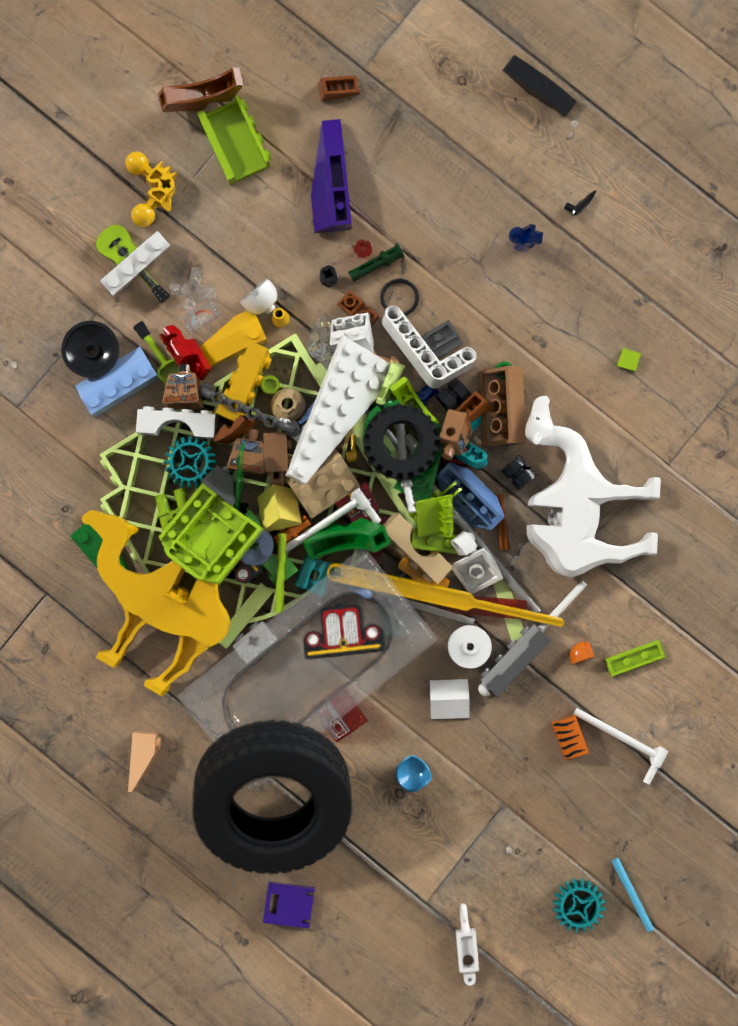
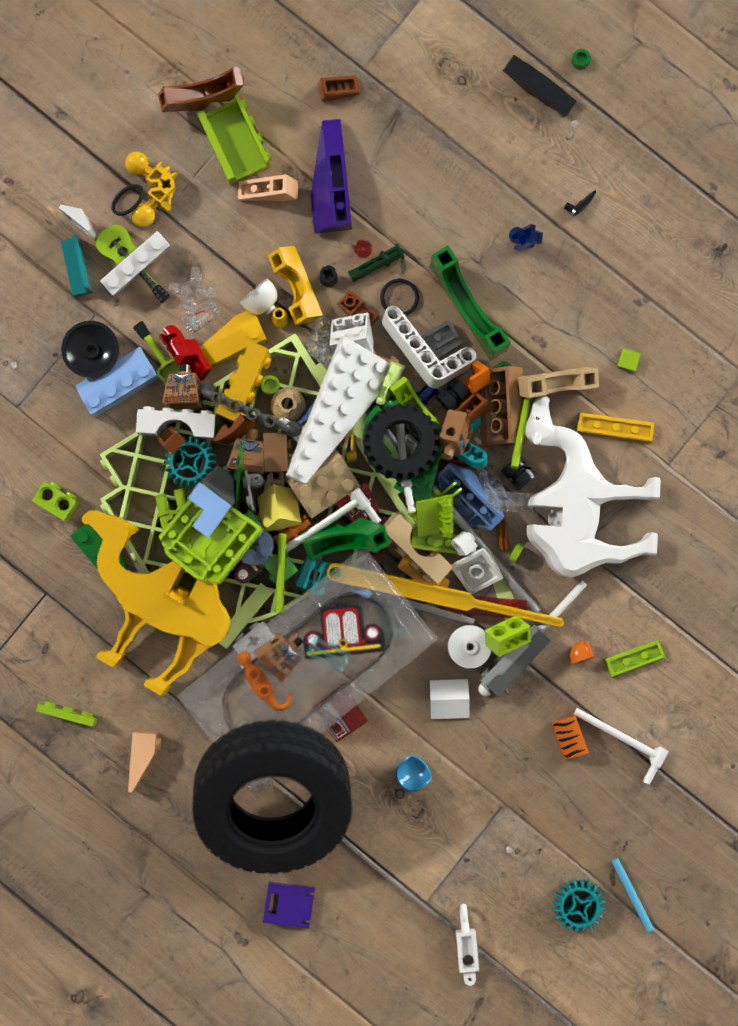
(54, 504): none -> lime brick
(67, 713): none -> lime plate
(76, 266): none -> teal panel
(79, 219): none -> white slope
(133, 207): none -> black piece
(170, 439): none -> dark orange slope
(213, 509): none -> light blue tile
(251, 482): none -> light grey hinge
(260, 682): none -> orange piece
(272, 188): none -> light nougat slope
(280, 655): none -> torso
(288, 264): none -> yellow arch
(343, 661): none -> clear light blue tile
(447, 270): none -> green arch
(479, 378): none -> orange panel
(498, 497): none -> clear beam
(508, 636): none -> lime brick
(516, 553): none -> lime tile
(521, 433): none -> lime bar
(564, 380): none -> tan arch
(580, 59): none -> green tile
(615, 427): none -> yellow tile

